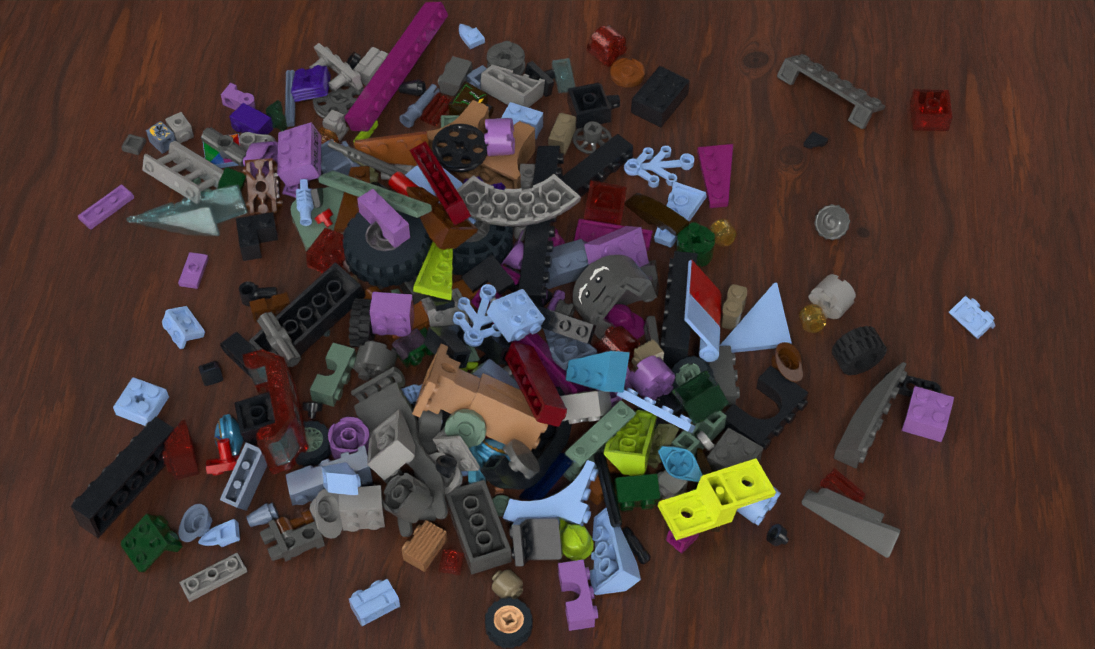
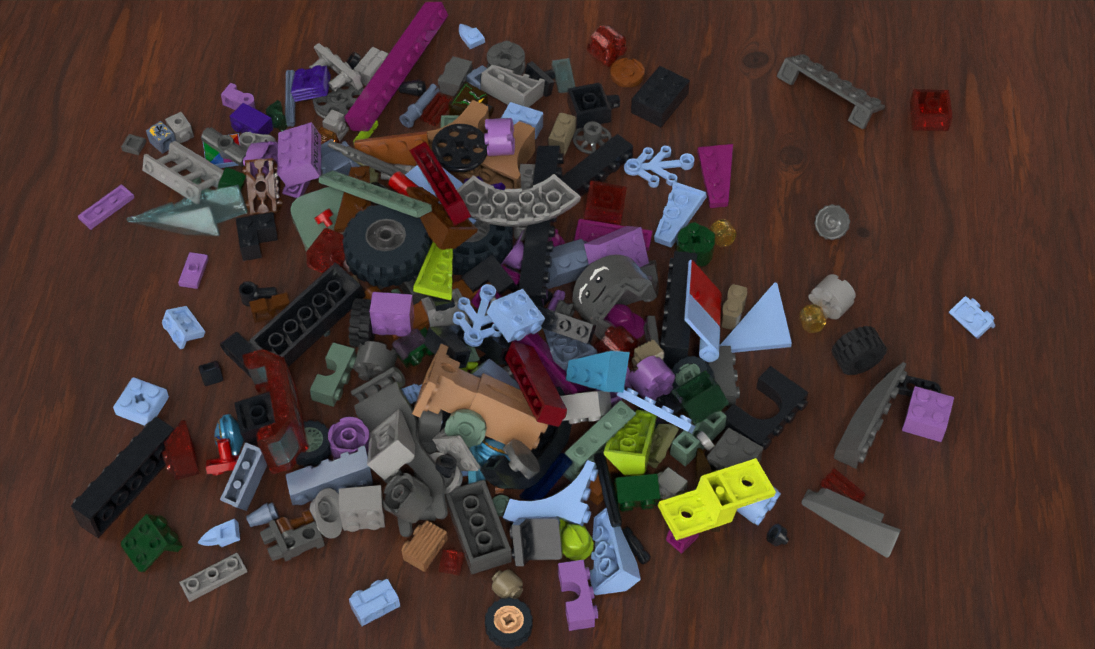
(194, 523): sand blue piece -> none
(279, 339): dark grey piece -> none
(304, 203): light blue hinge -> none
(312, 407): black tile -> none
(317, 197): black tile -> none
(340, 479): light blue slope -> none
(377, 210): medium lavender arch -> none
(657, 213): dark brown slope -> none
(680, 463): dark azure hat -> none
(788, 362): reddish brown piece -> none
(815, 140): black tile -> none

